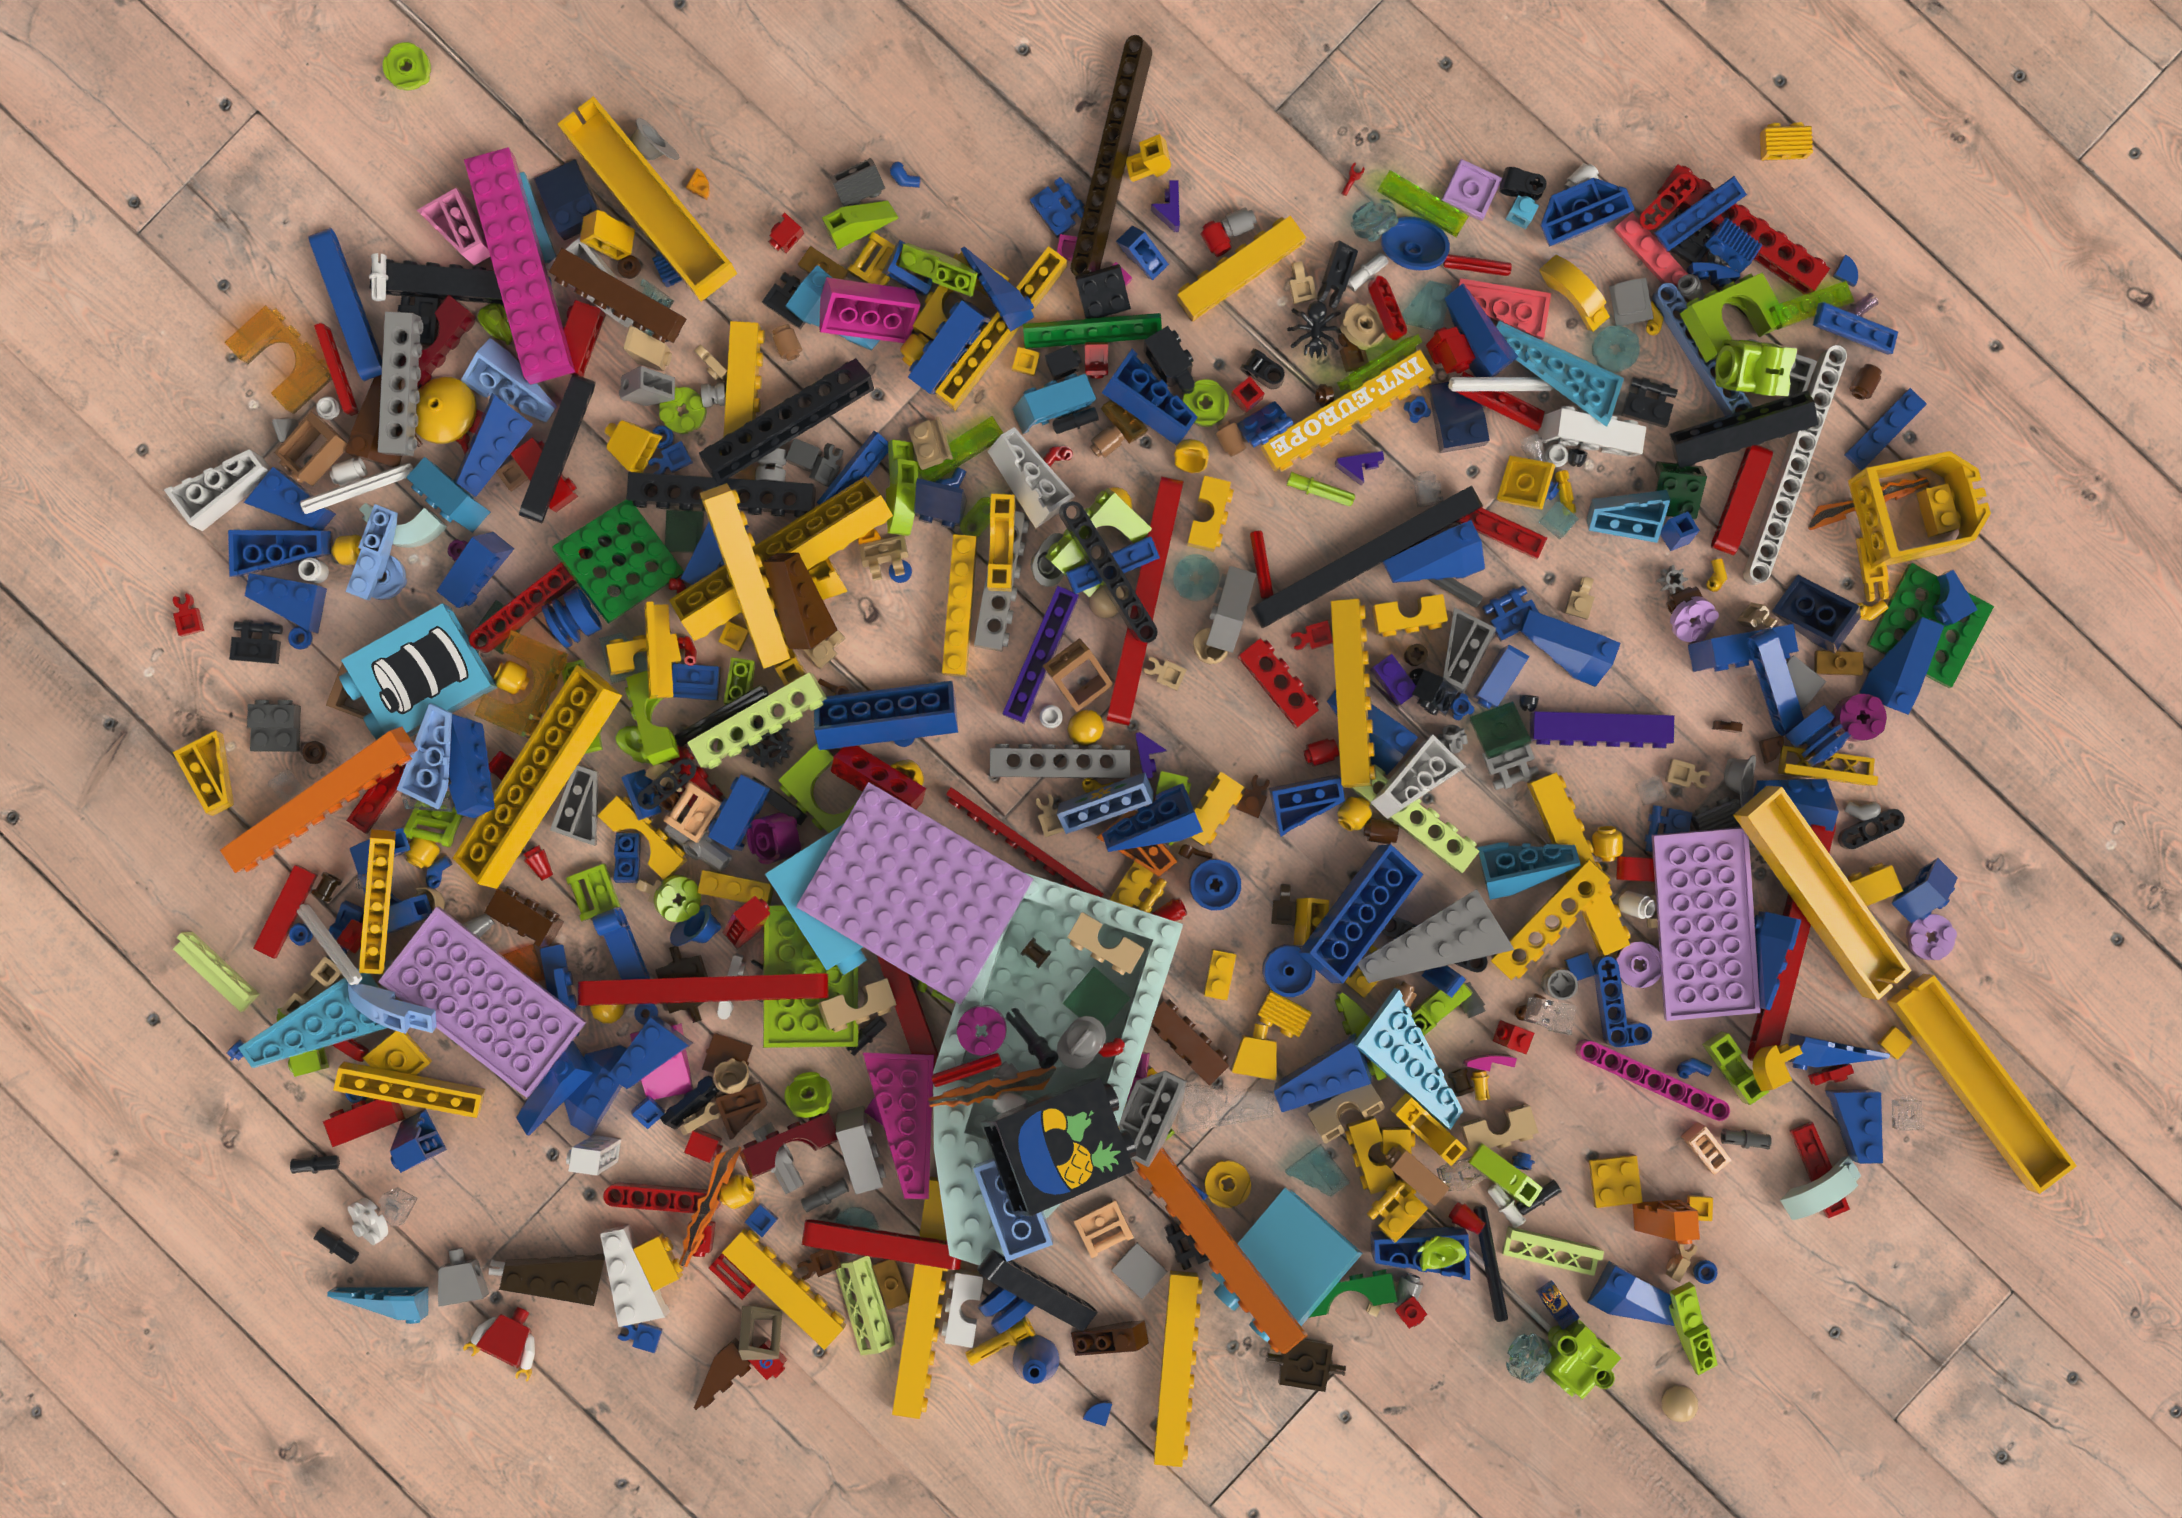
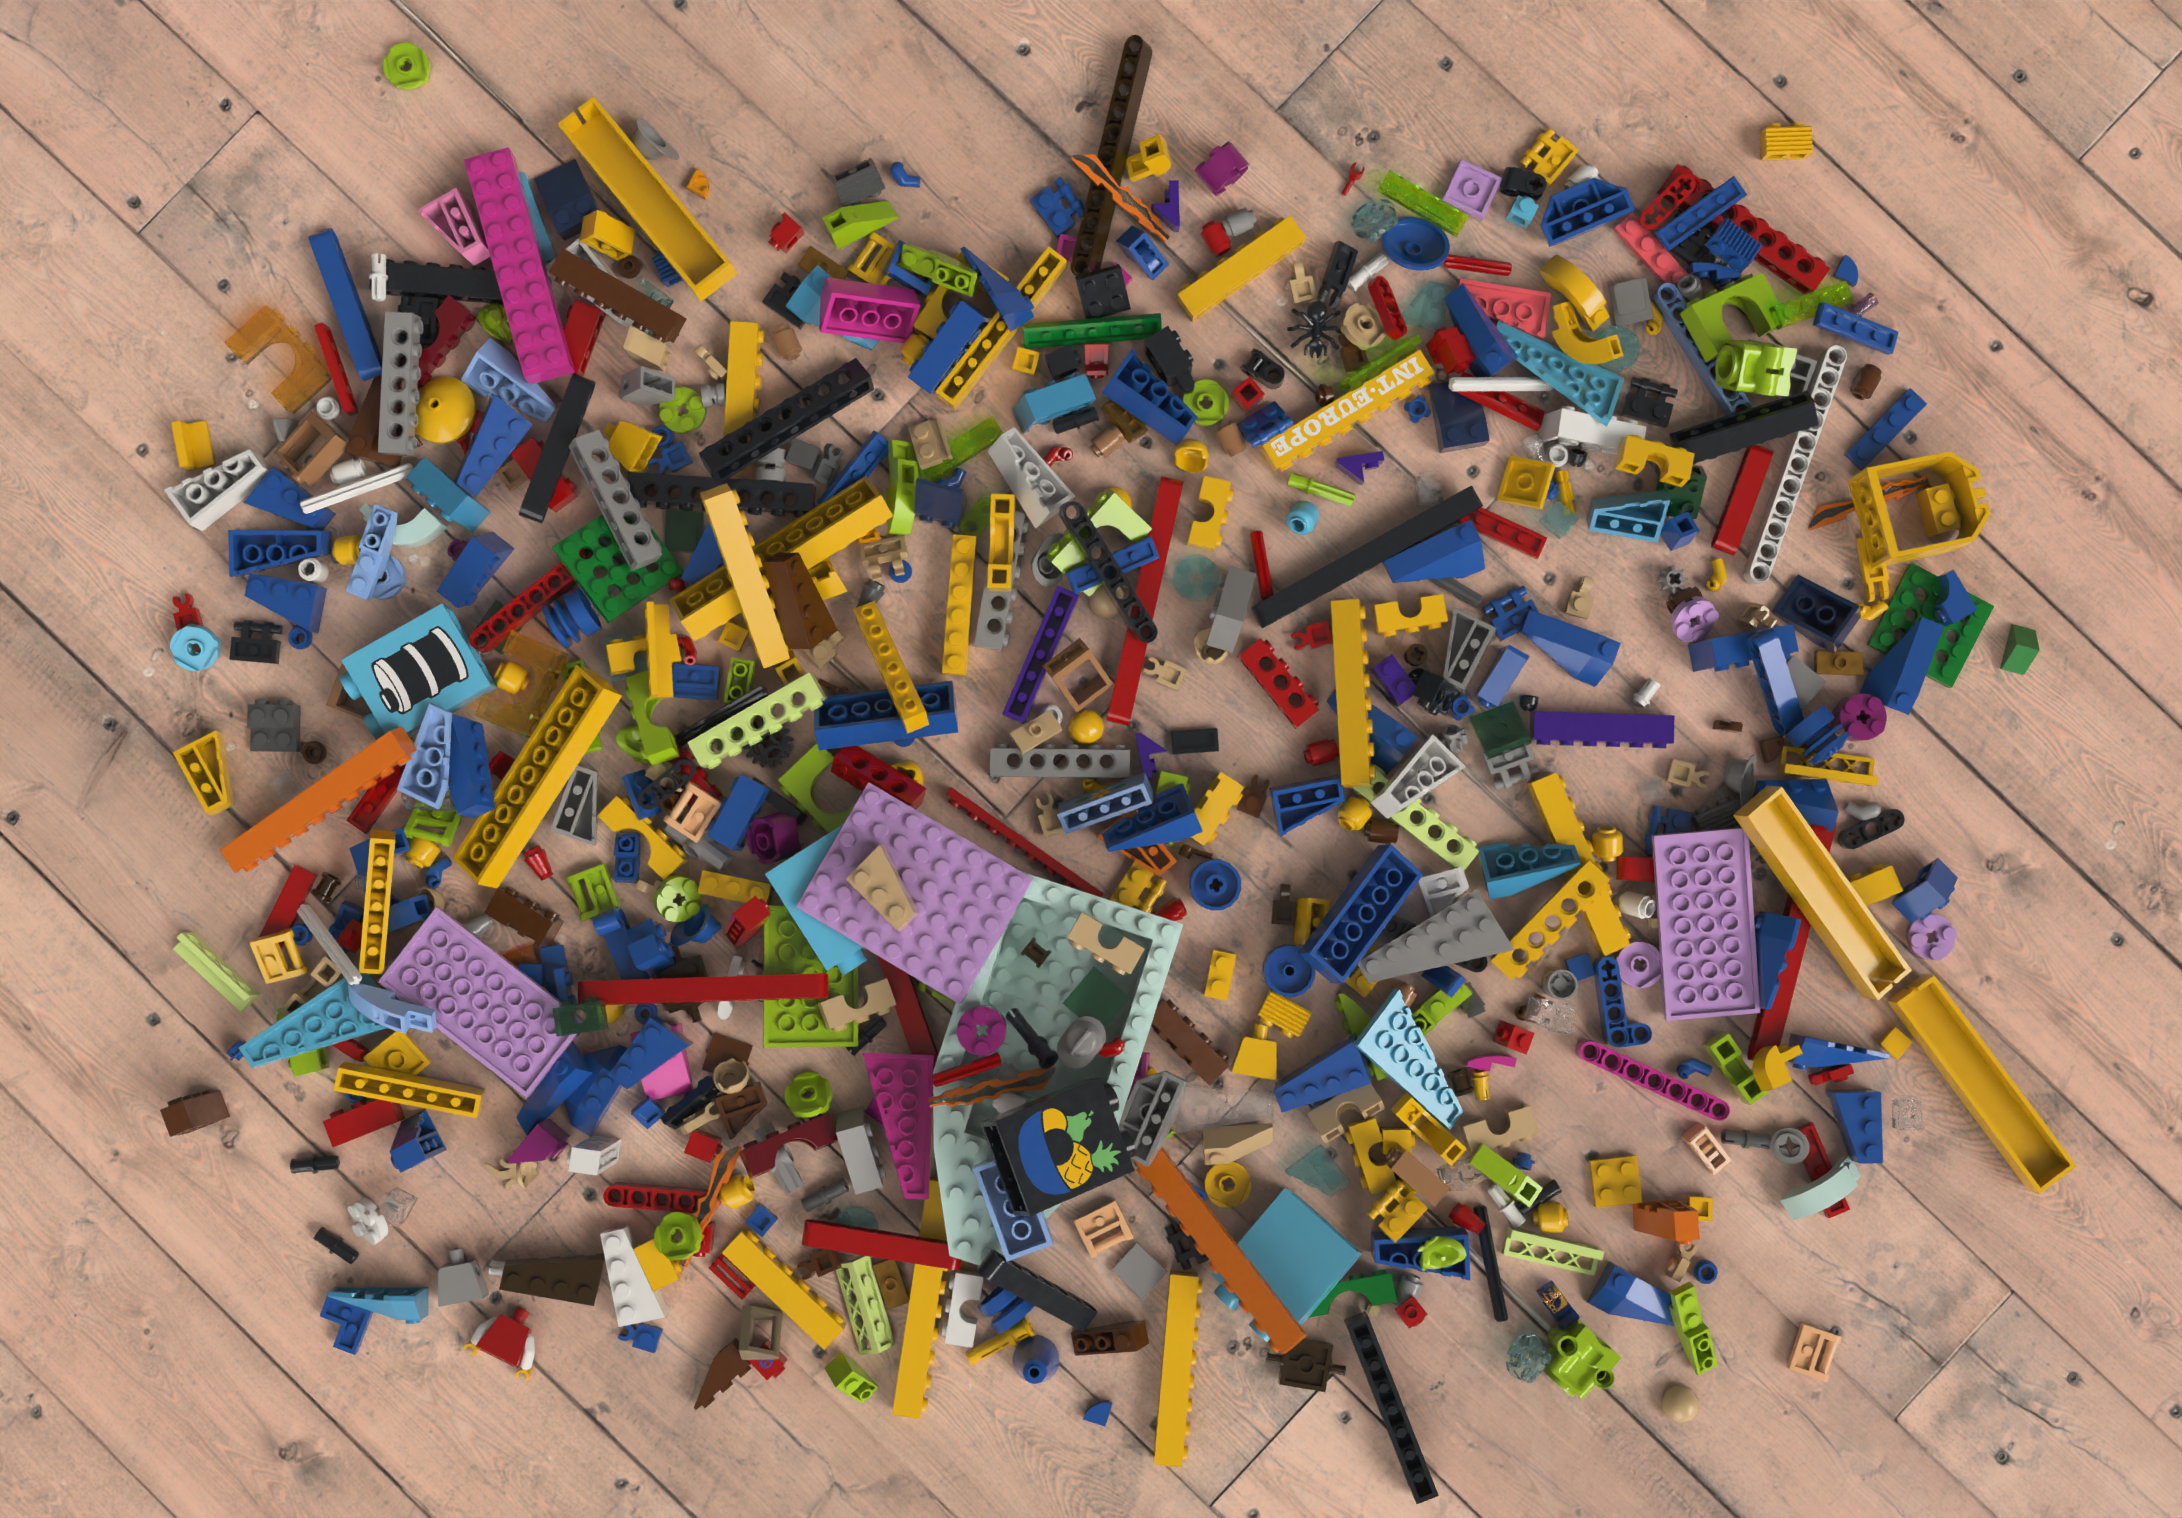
(183, 652): none -> medium azure plate
(193, 445): none -> yellow panel
(194, 1112): none -> reddish brown wedge
(271, 959): none -> yellow plate
(352, 1320): none -> blue plate
(519, 1173): none -> tan piece
(534, 971): none -> blue tile
(542, 1142): none -> magenta slope
(567, 1024): none -> clear green brick
(613, 512): none -> light grey brick
(650, 948): none -> blue brick
(690, 1238): none -> lime plate
(851, 1378): none -> lime slope
(871, 591): none -> dark grey cone
(883, 888): none -> tan wedge
(891, 667): none -> yellow brick
(1036, 732): none -> tan plate
(1121, 195): none -> orange sword
(1195, 741): none -> black tile
(1222, 168): none -> magenta brick
(1230, 1143): none -> tan slope
(1302, 517): none -> medium azure head
(1391, 1407): none -> black brick
(1443, 888): none -> white wing
(1551, 1217): none -> yellow head
(1554, 161): none -> yellow plate
(1577, 343): none -> yellow arch
(1646, 692): none -> white pin
(1673, 462): none -> yellow arch
(1782, 1152): none -> light grey gear
(1807, 1349): none -> light nougat plate
(2020, 649): none -> green slope

